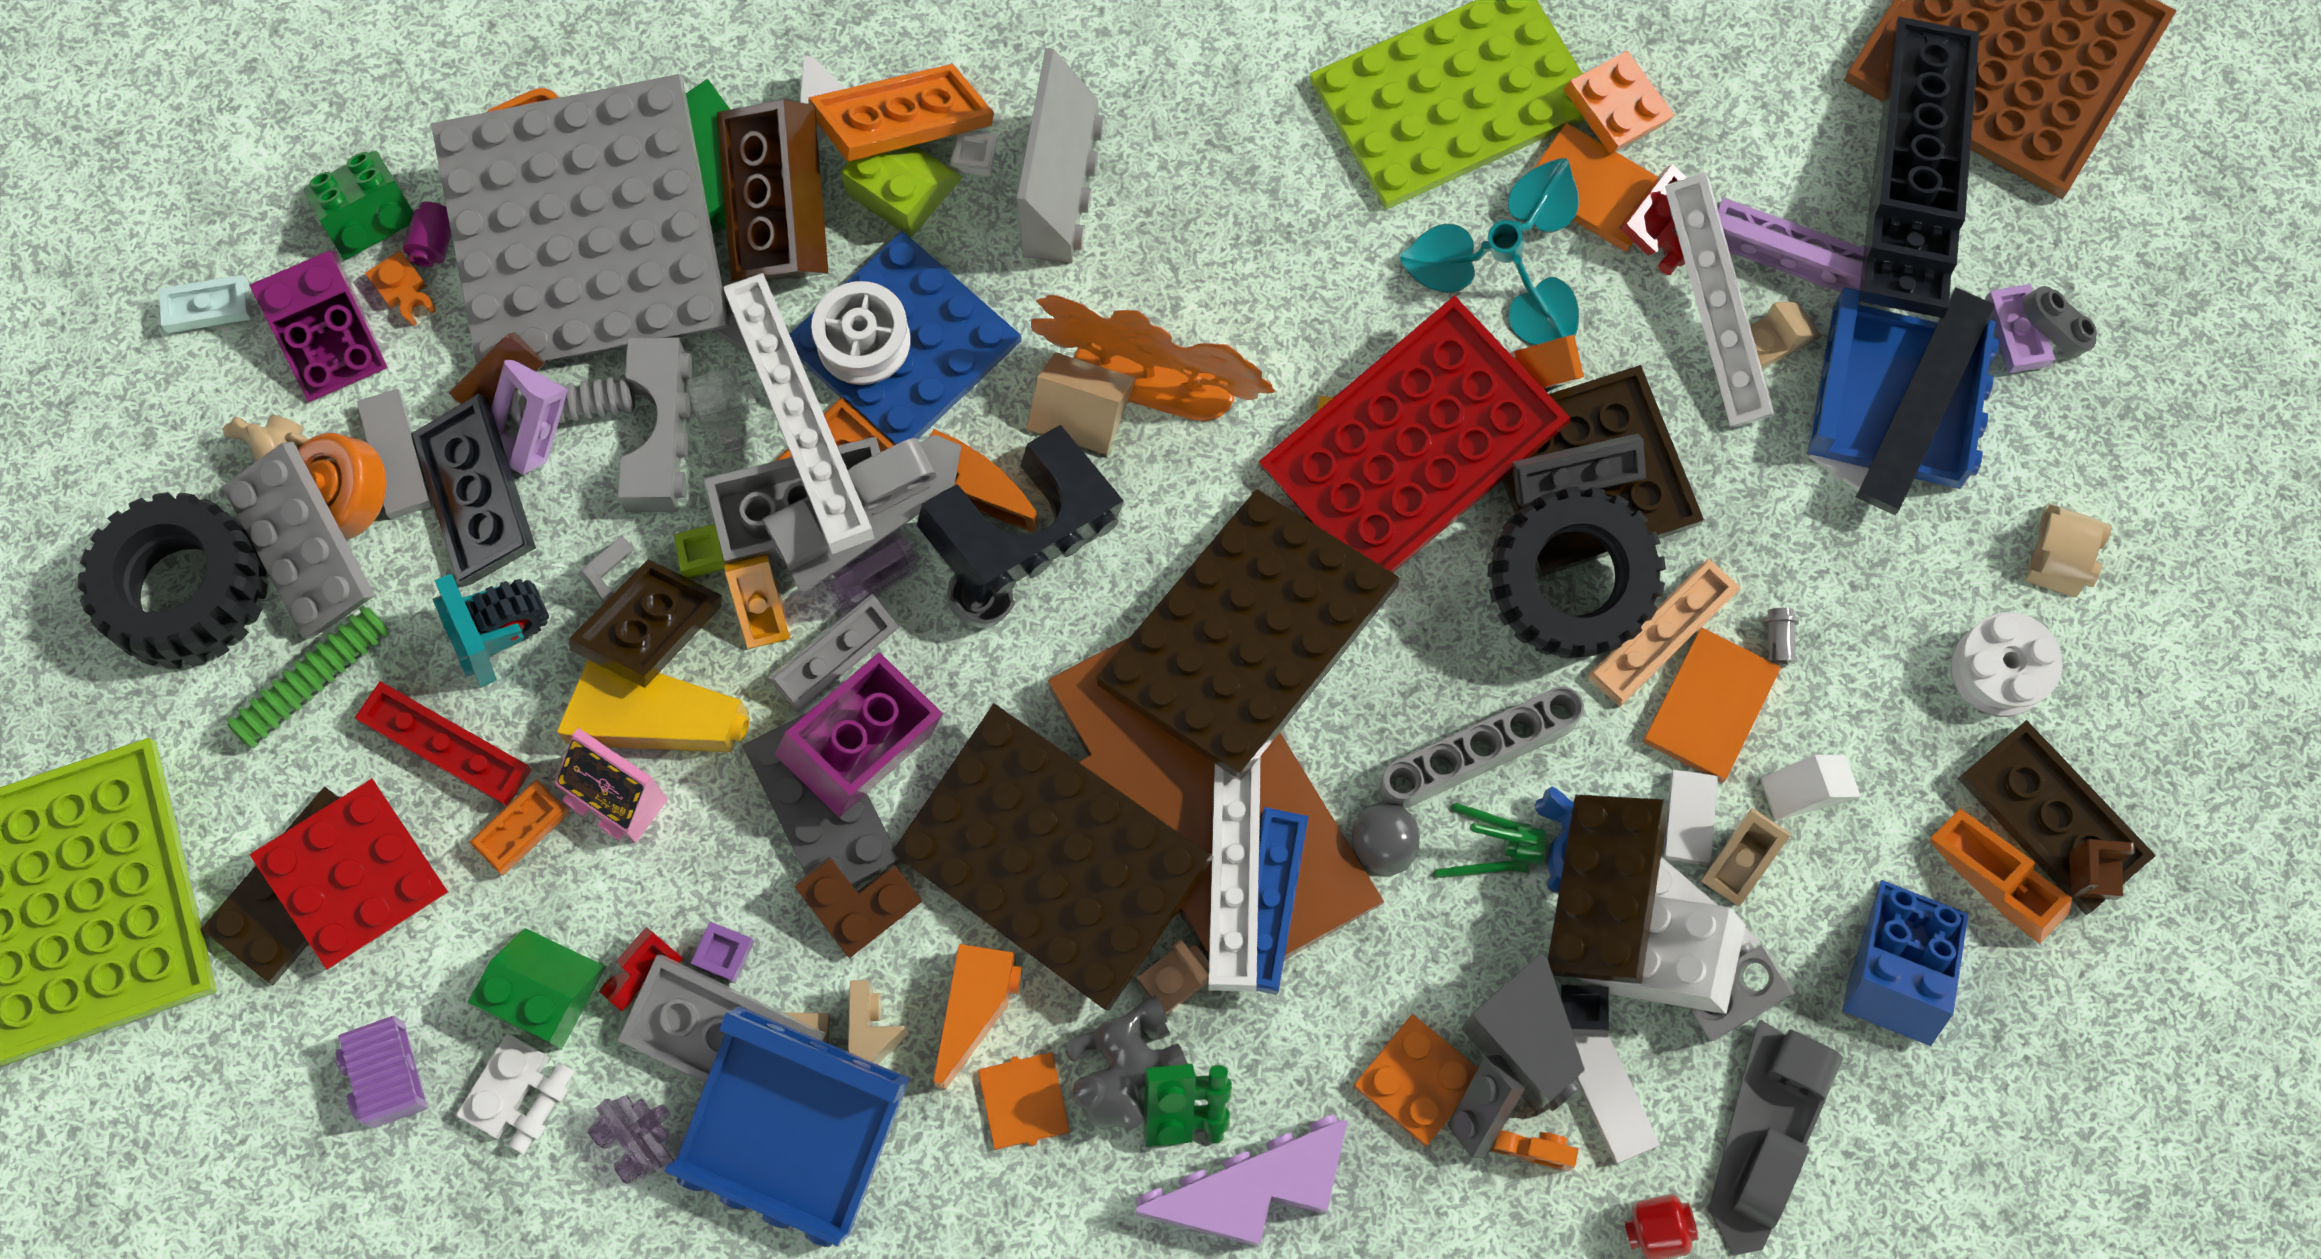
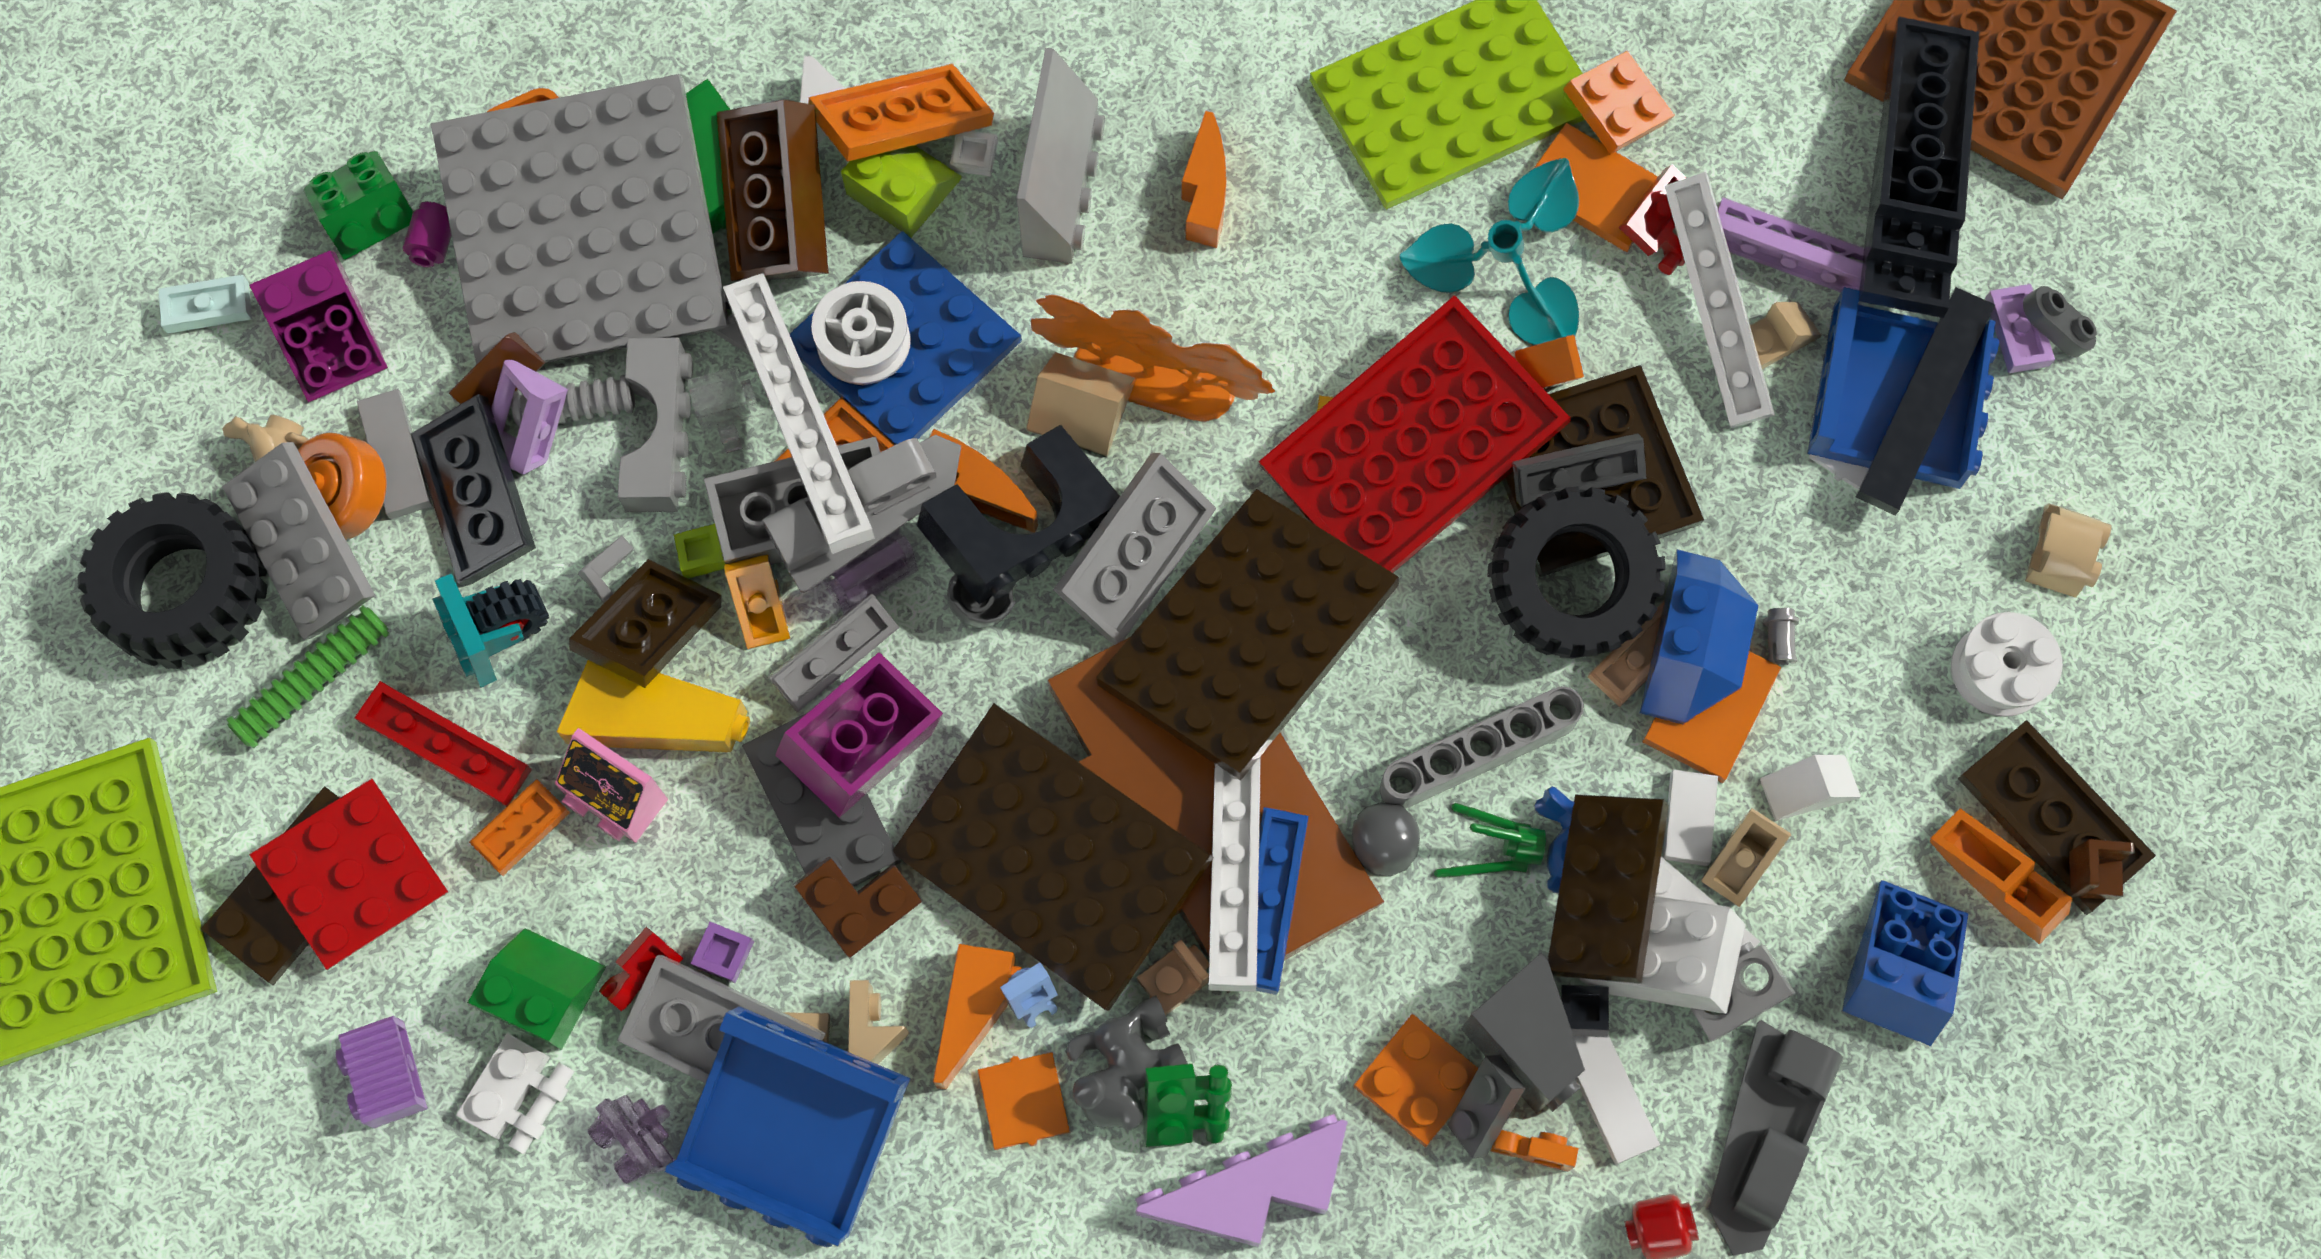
(400, 284): orange plate -> none
(1030, 993): none -> light blue plate
(1135, 548): none -> light grey plate
(1205, 185): none -> orange slope
(1699, 640): none -> blue wedge

